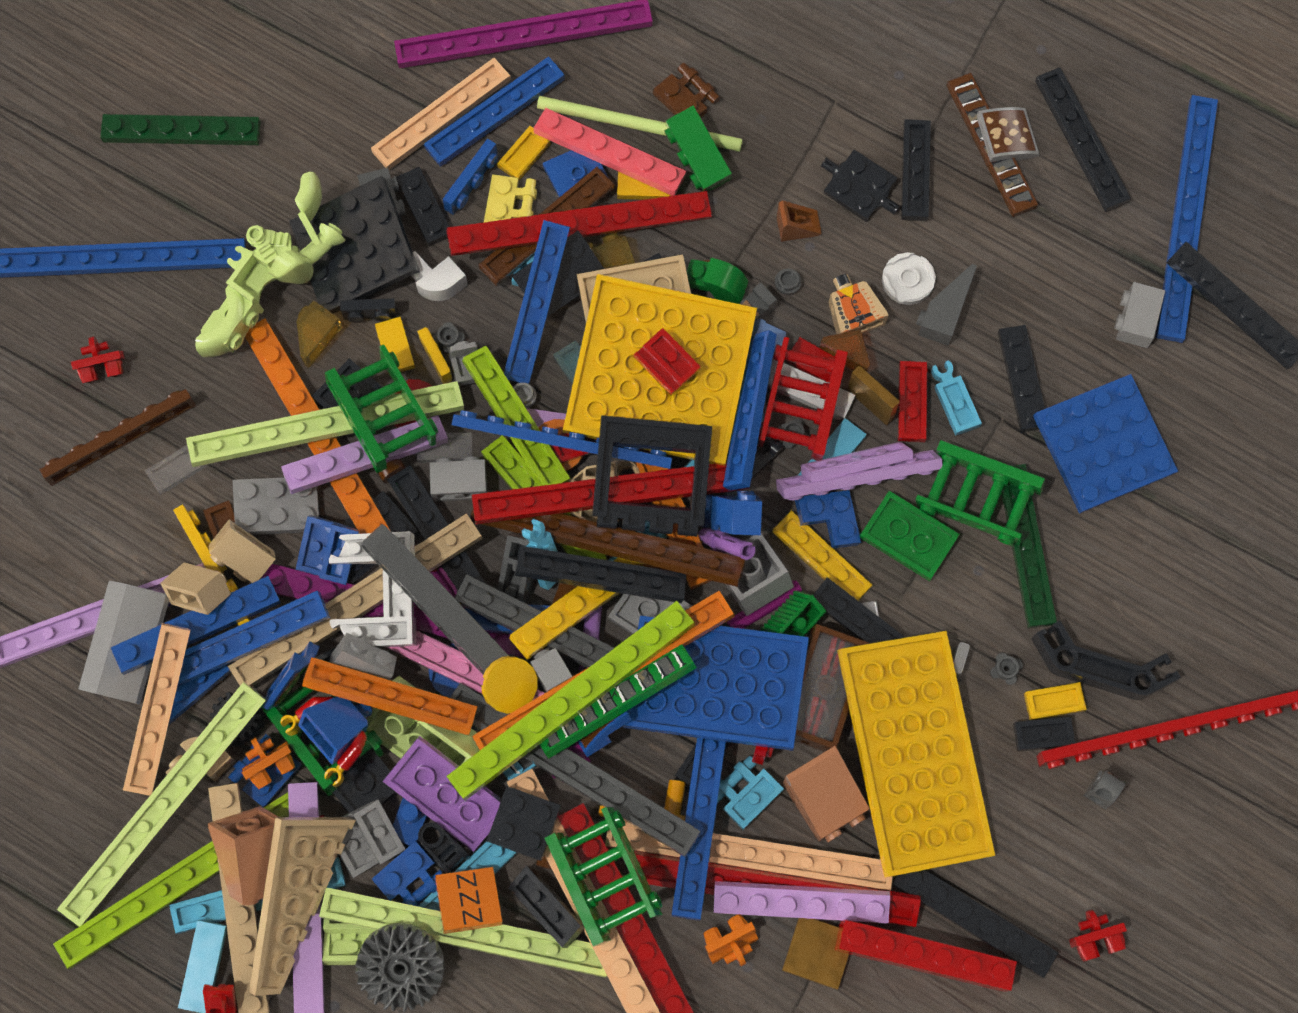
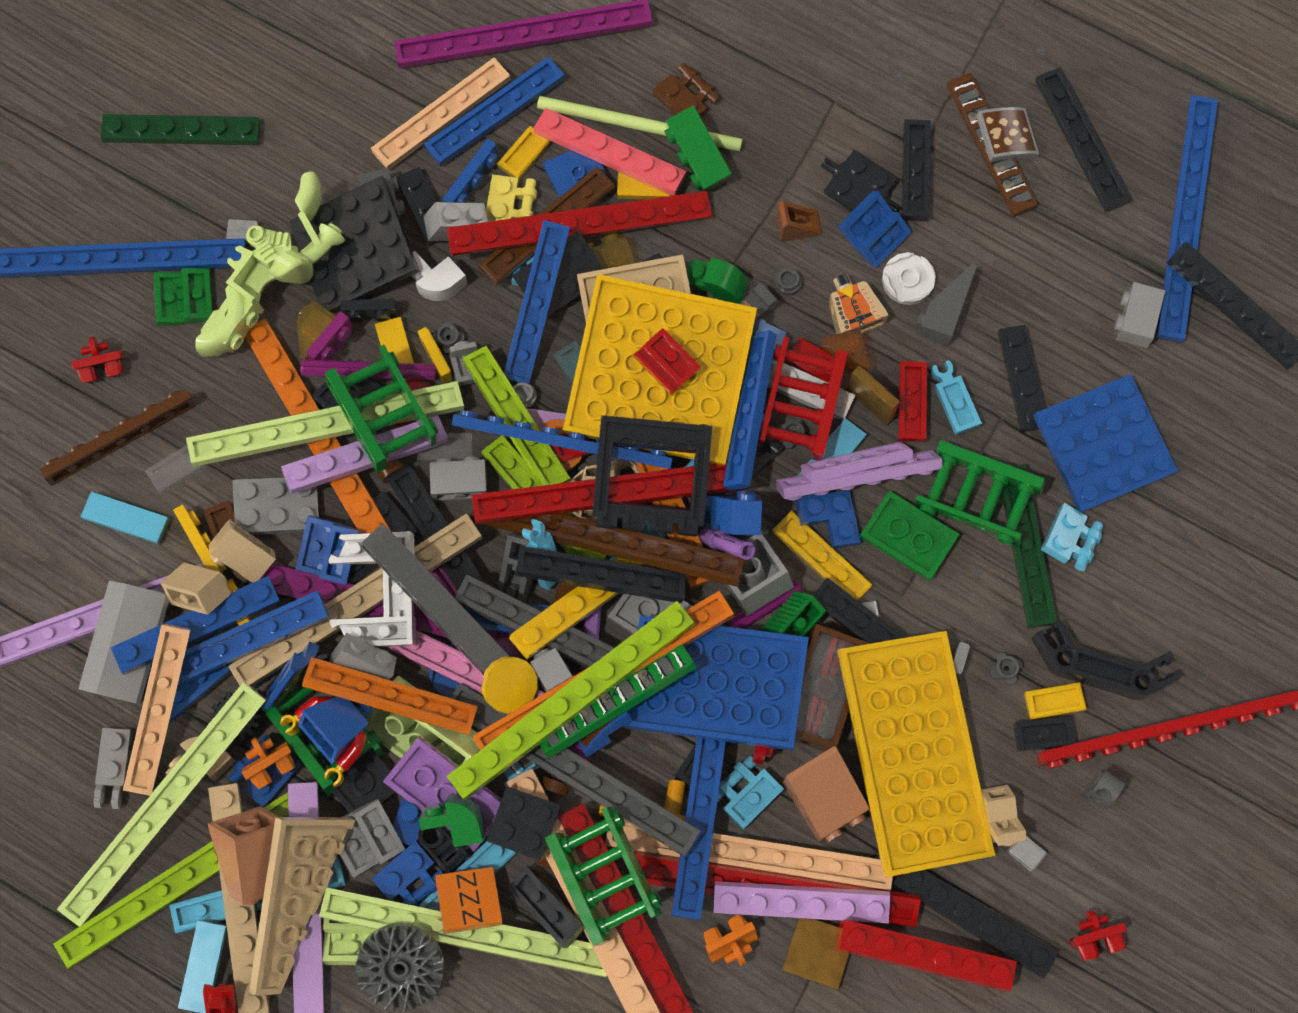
(112, 765): none -> light grey hinge
(125, 518): none -> medium azure tile
(182, 296): none -> green slope
(238, 228): none -> flat silver piece
(331, 338): none -> magenta plate
(345, 368): none -> magenta axle
(449, 215): none -> light grey brick
(462, 817): none -> green brick
(555, 786): none -> reddish brown tile
(874, 229): none -> blue slope
(1002, 816): none -> tan brick
(1028, 854): none -> flat silver piece
(1064, 534): none -> medium azure plate

